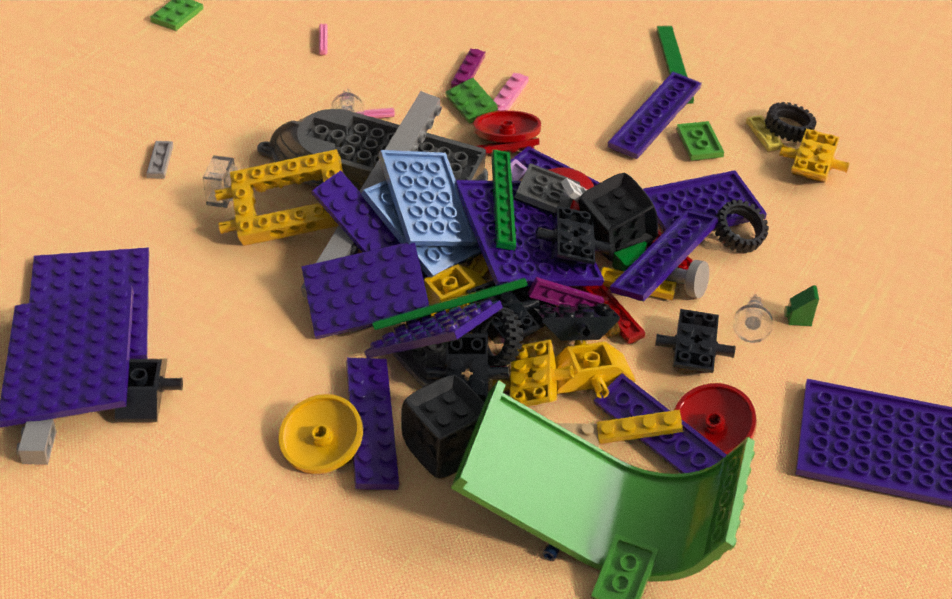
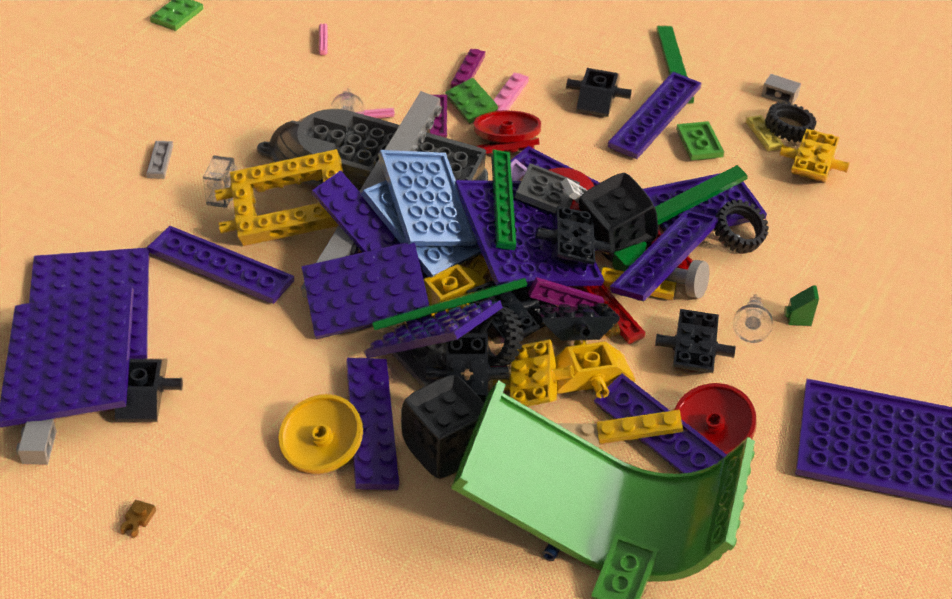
(137, 515): none -> pearl gold plate
(221, 264): none -> dark purple plate
(440, 122): none -> magenta plate
(598, 91): none -> black slope
(700, 193): none -> green tile
(781, 89): none -> light grey brick

